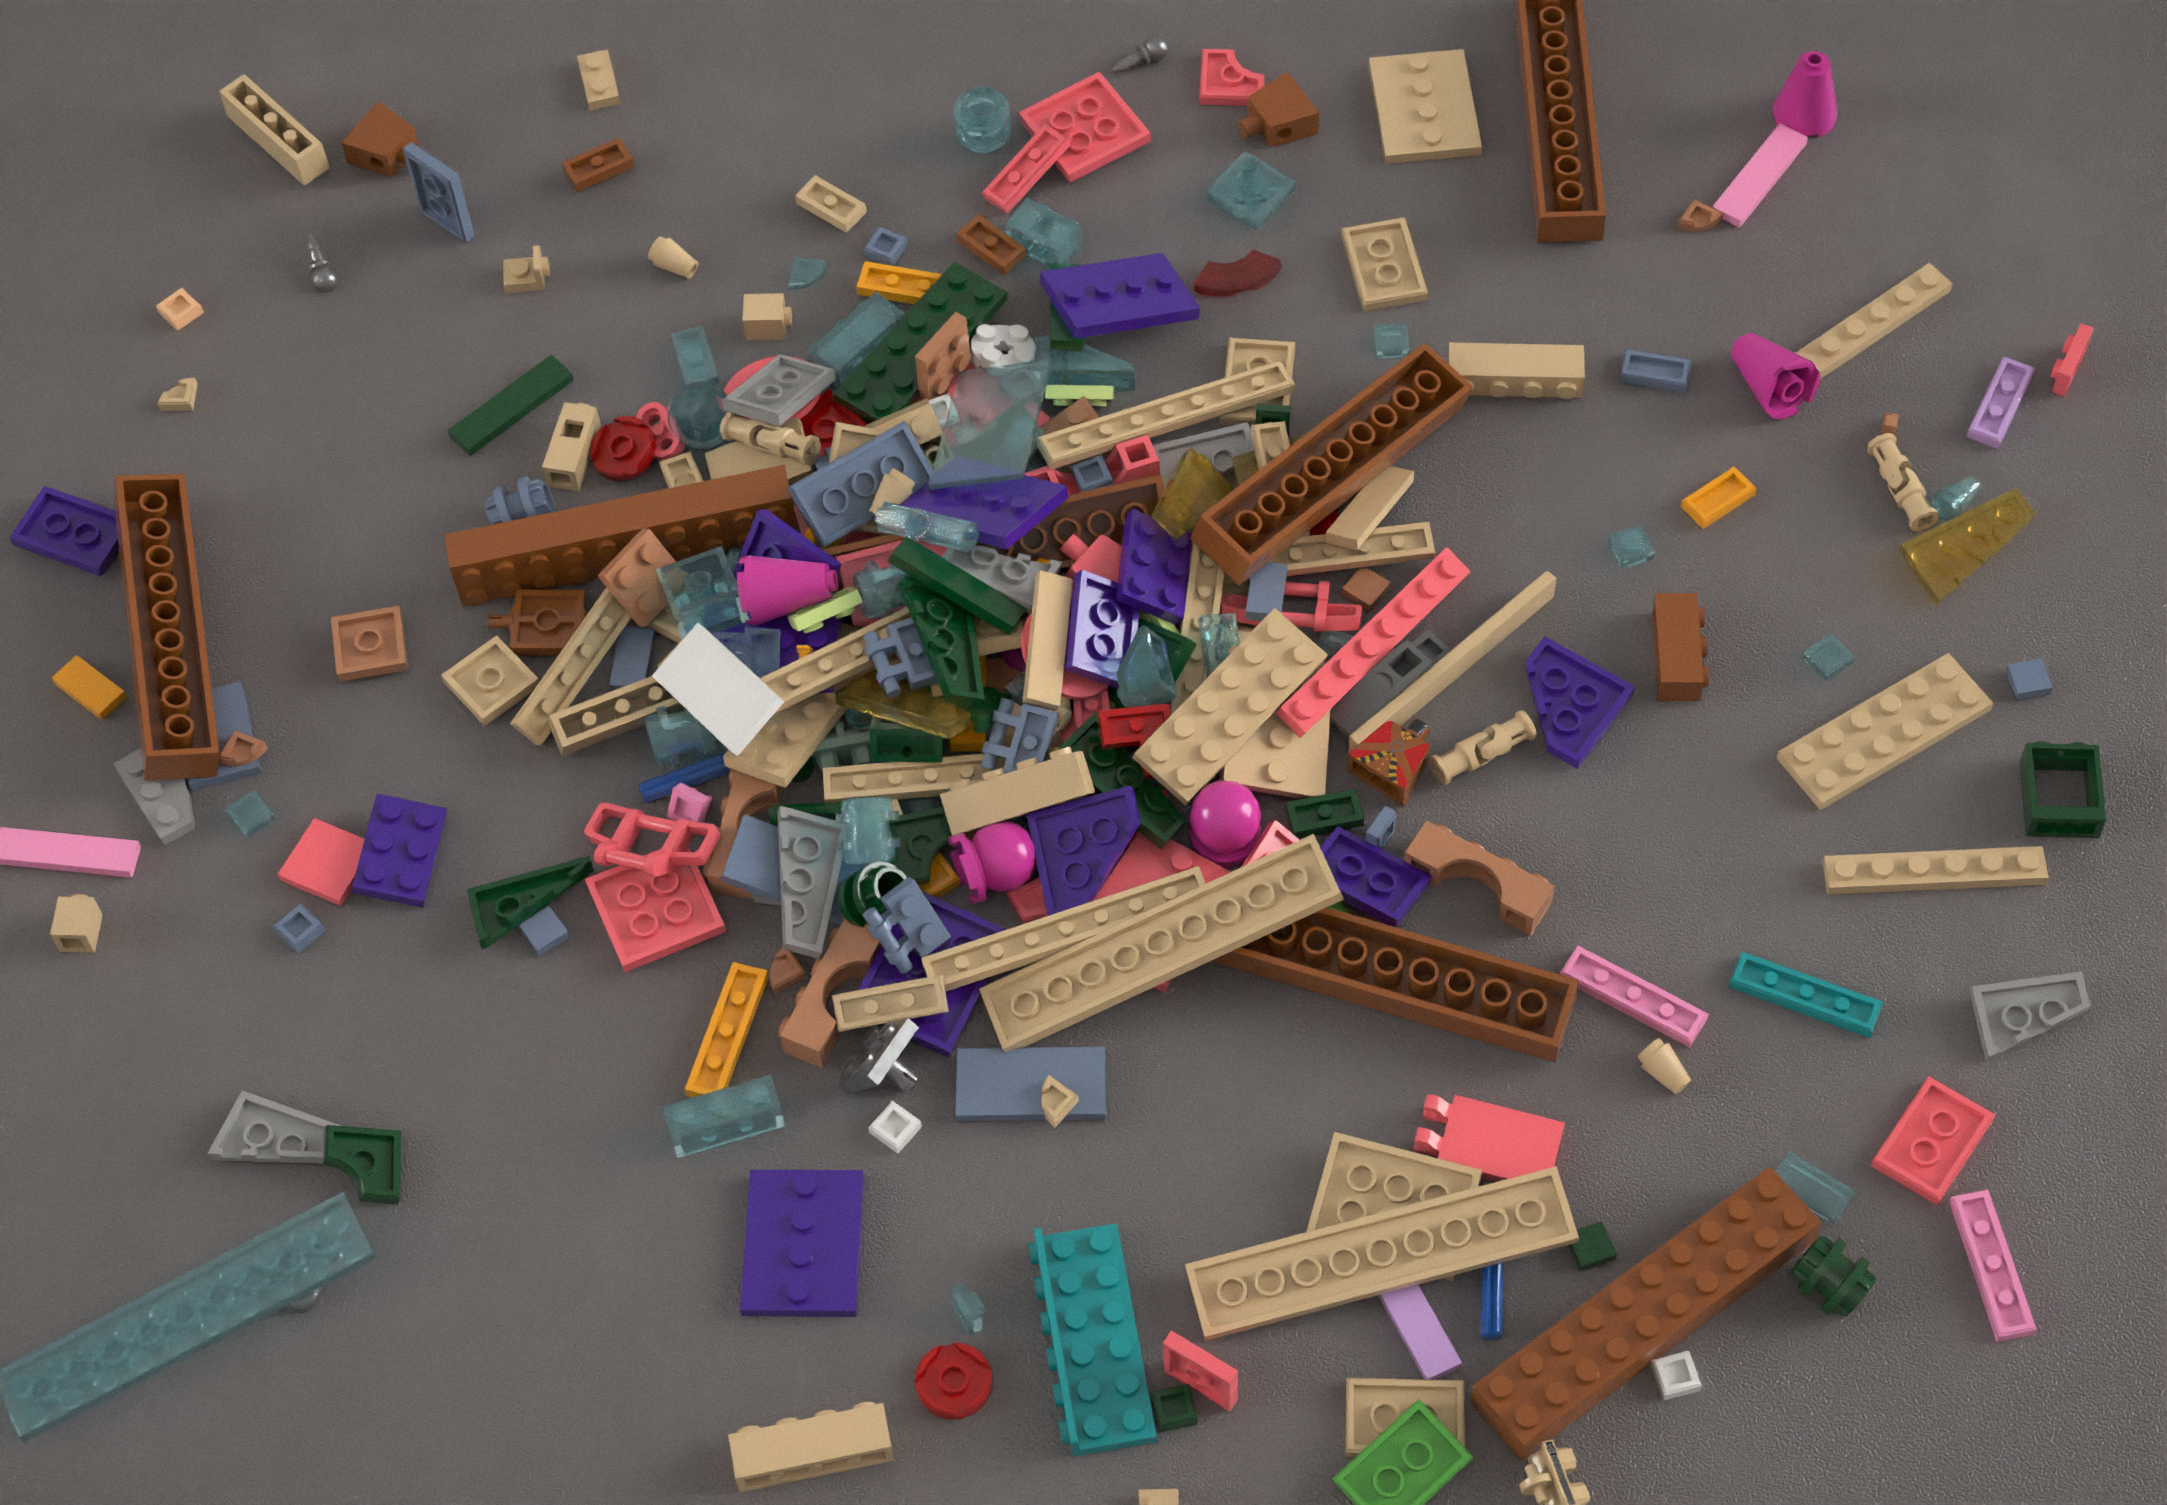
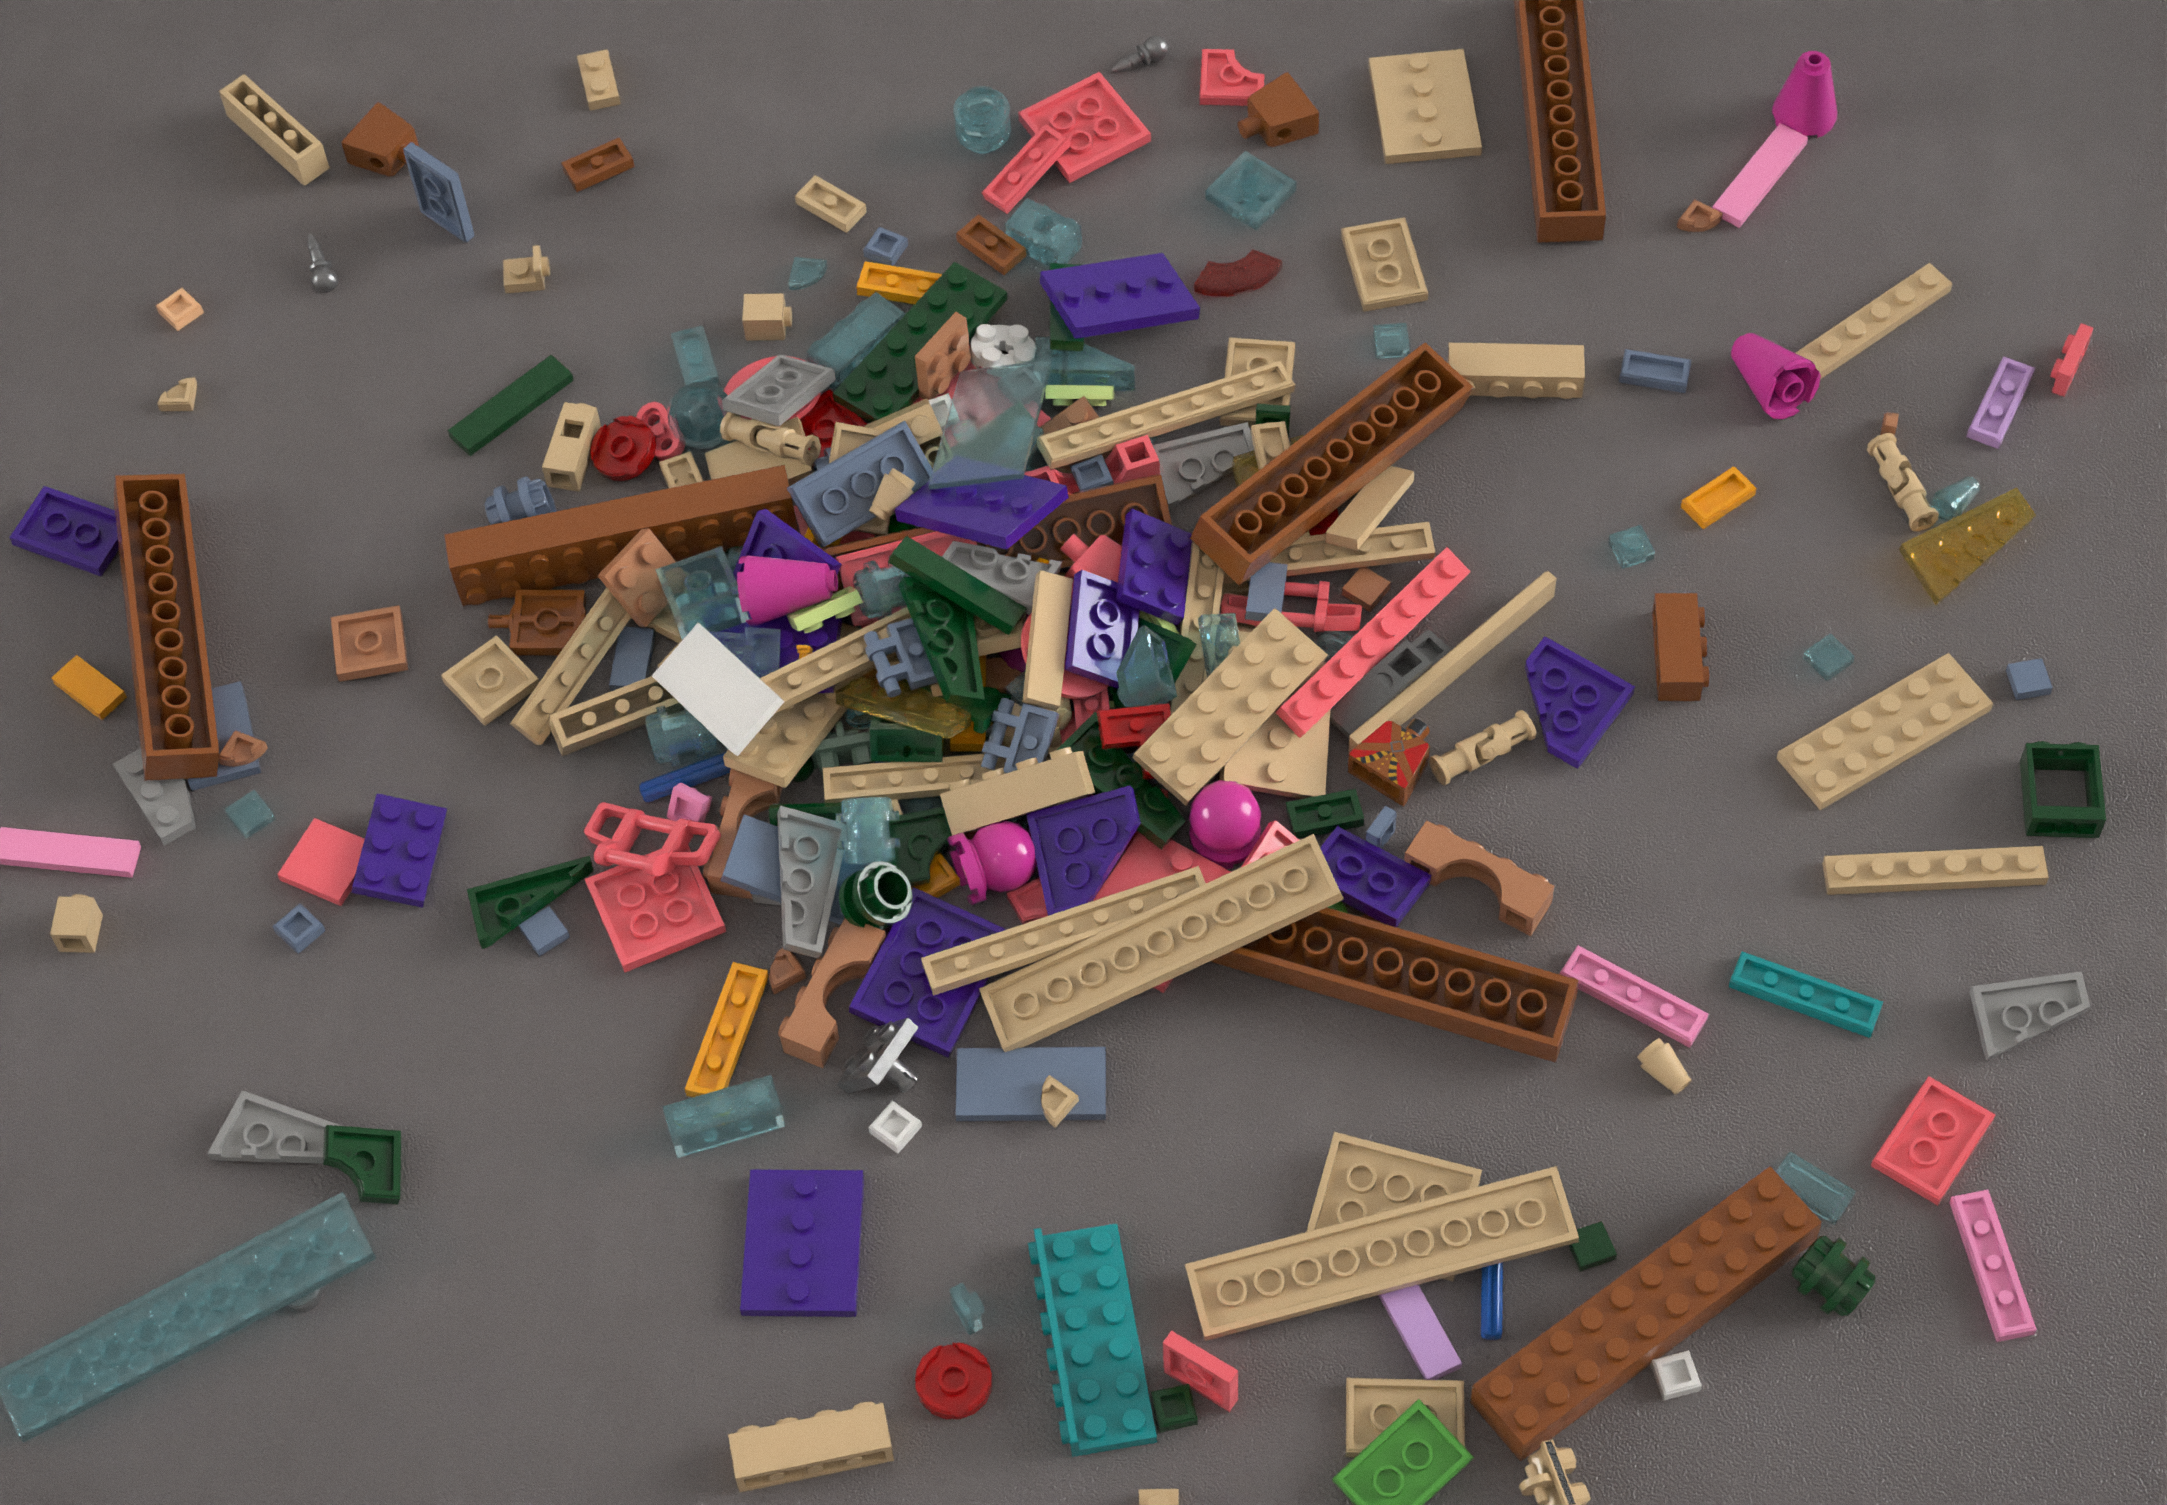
(671, 257): tan cone -> none
(890, 1003): tan tile -> none
(915, 918): sand blue plate -> none
(941, 529): clear light blue piece -> none
(1189, 494): clear yellow wing -> none
(1489, 1137): coral tile -> none

